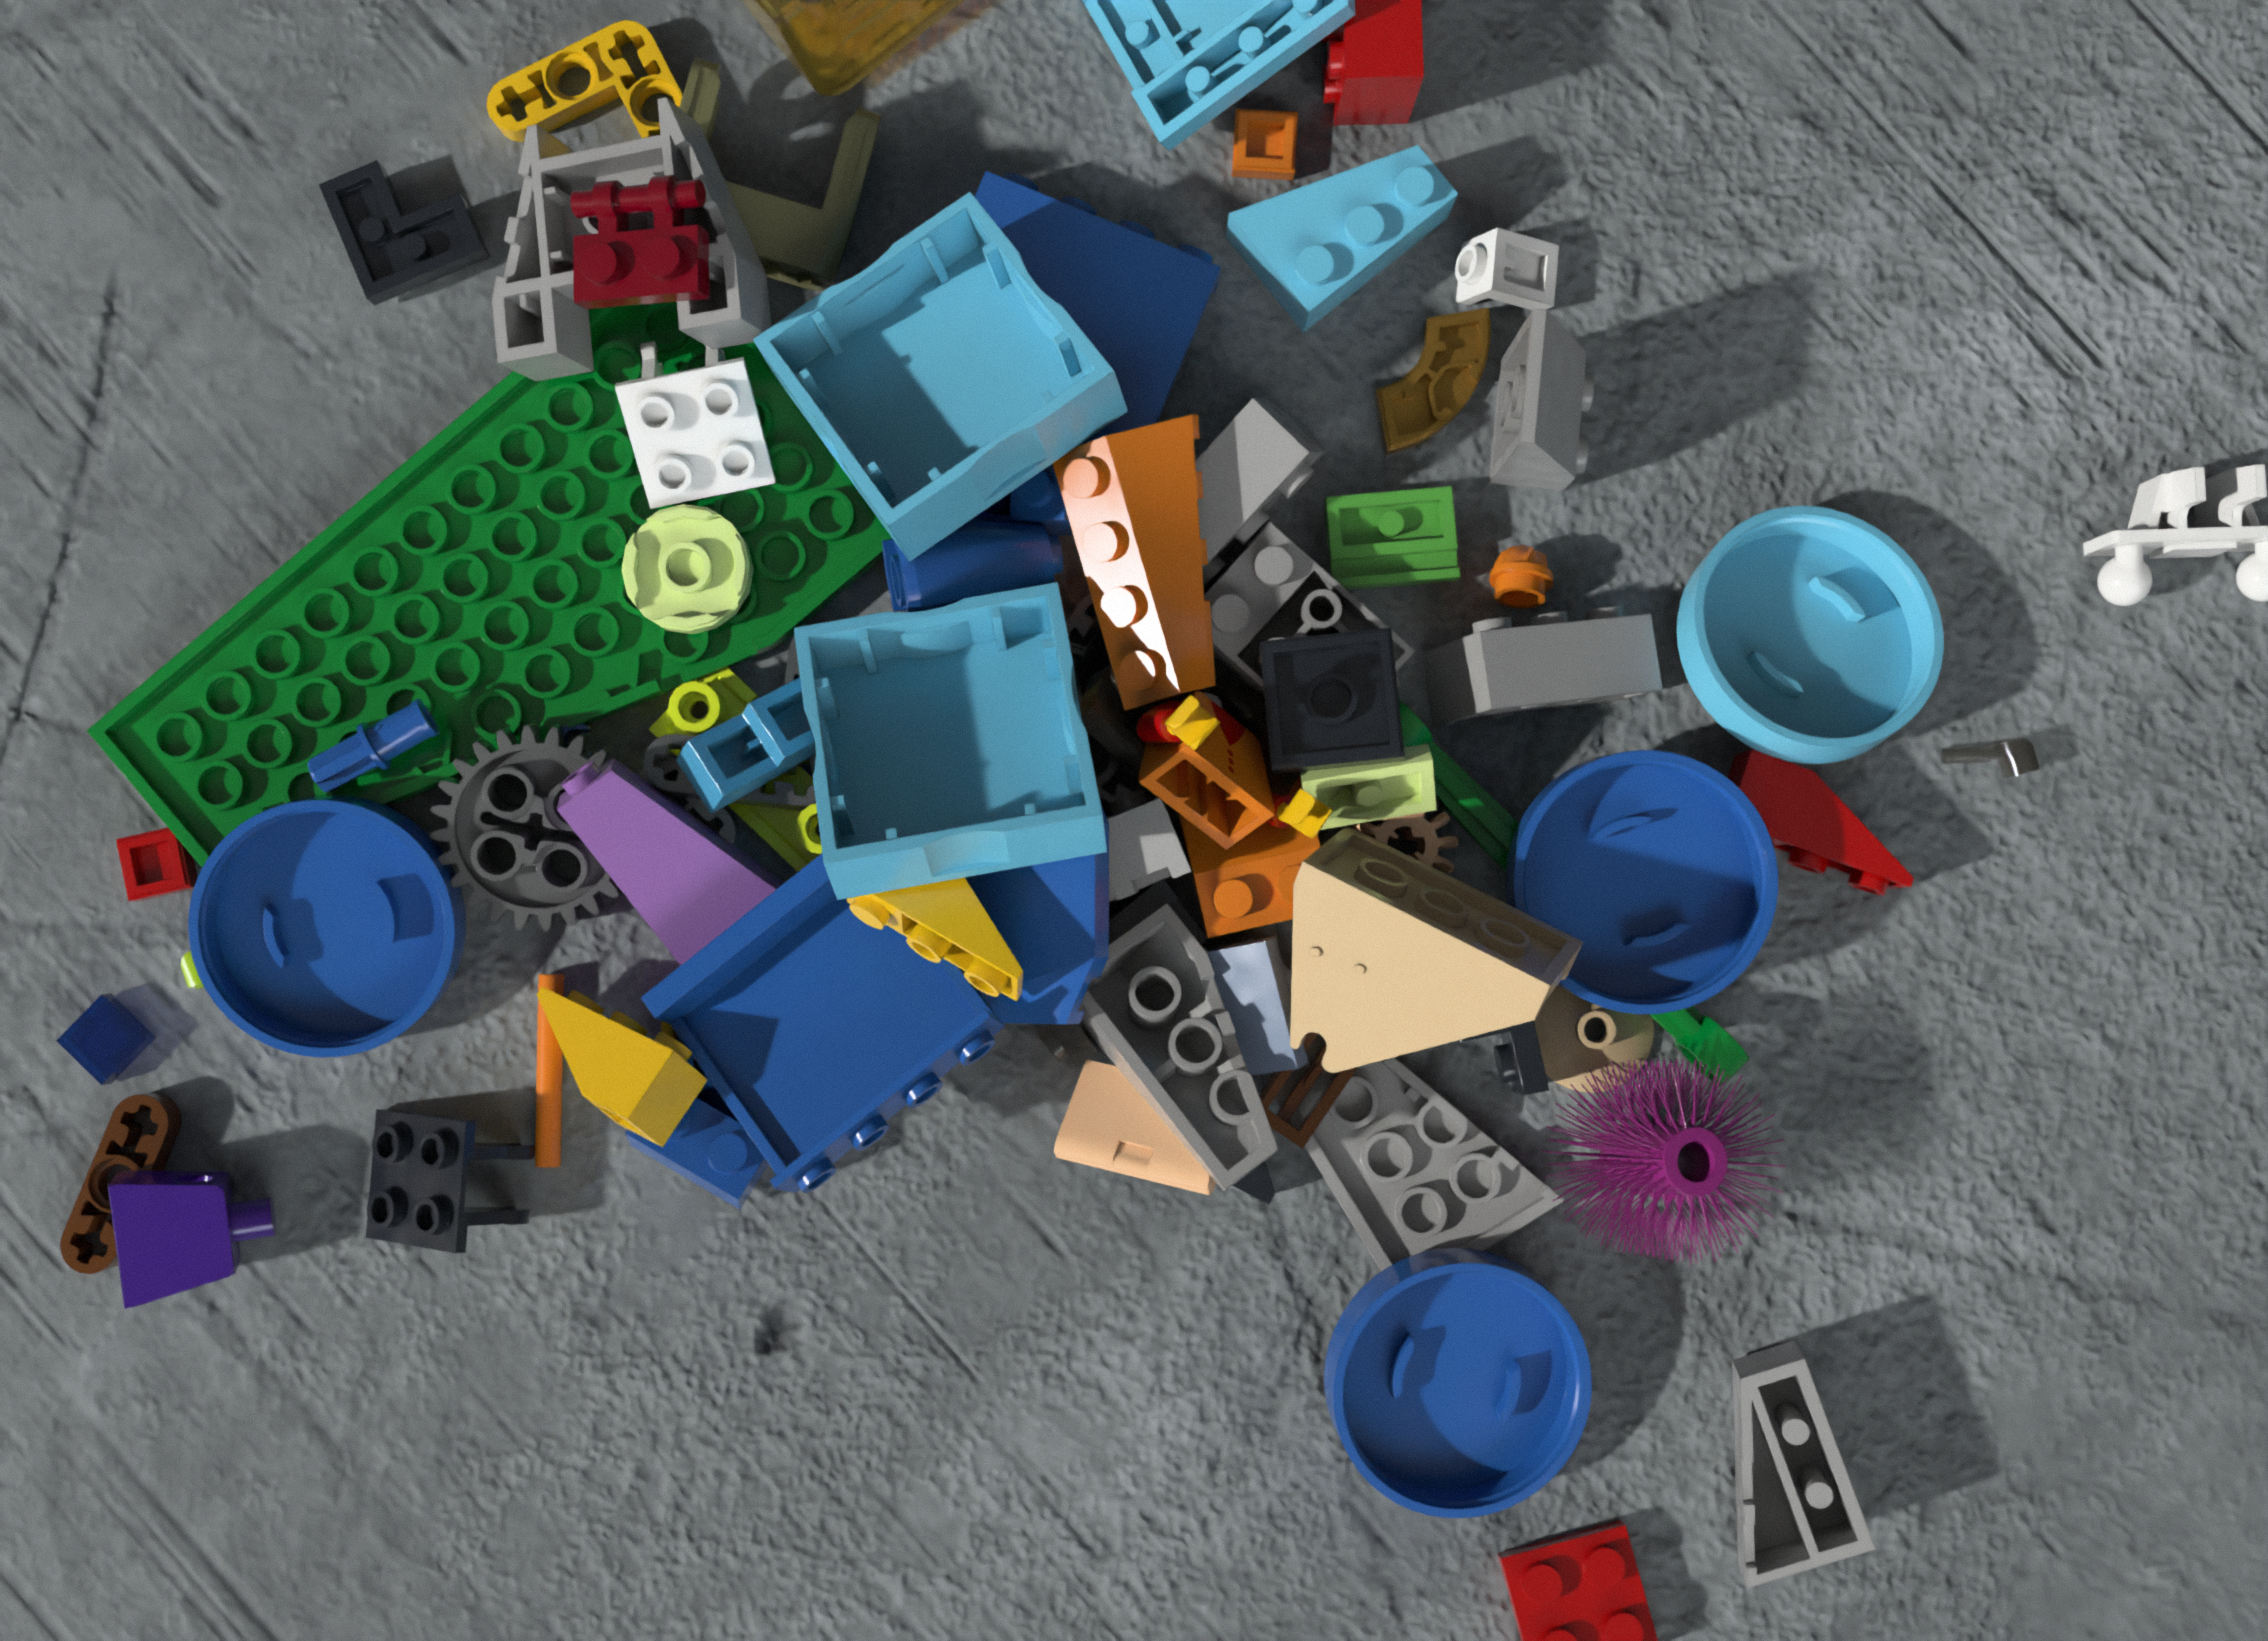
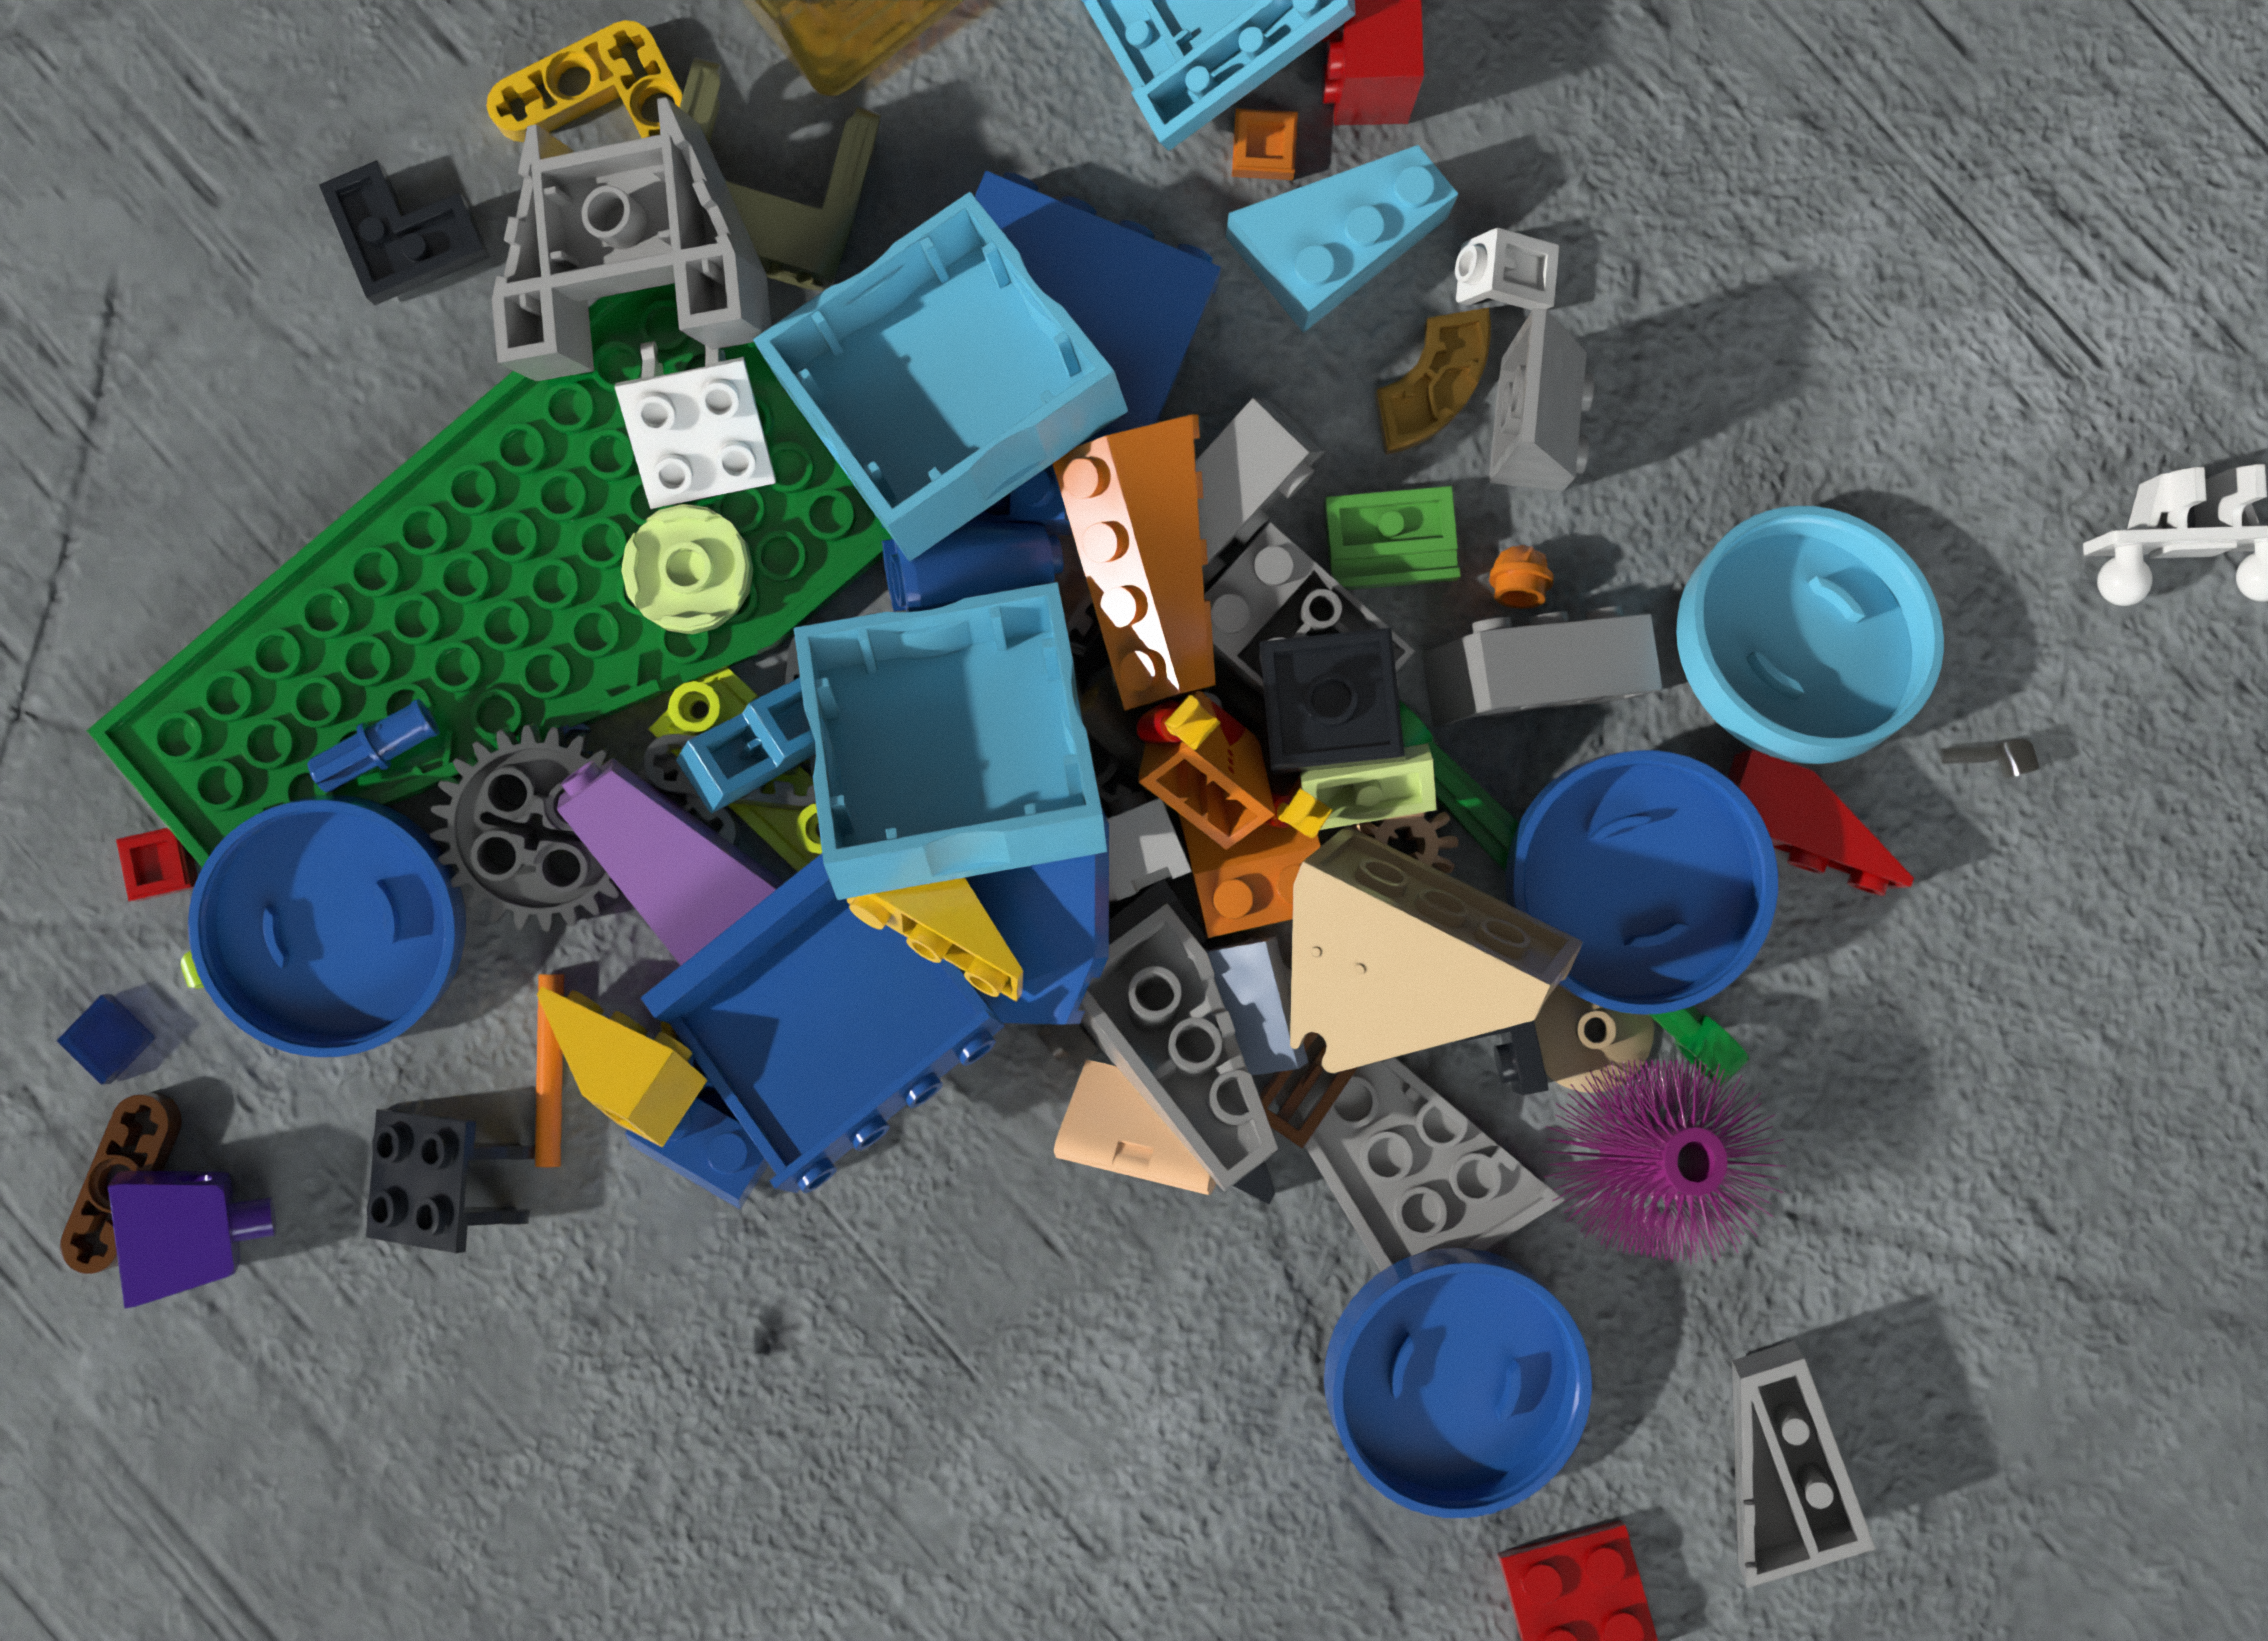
(643, 264): dark red plate -> none

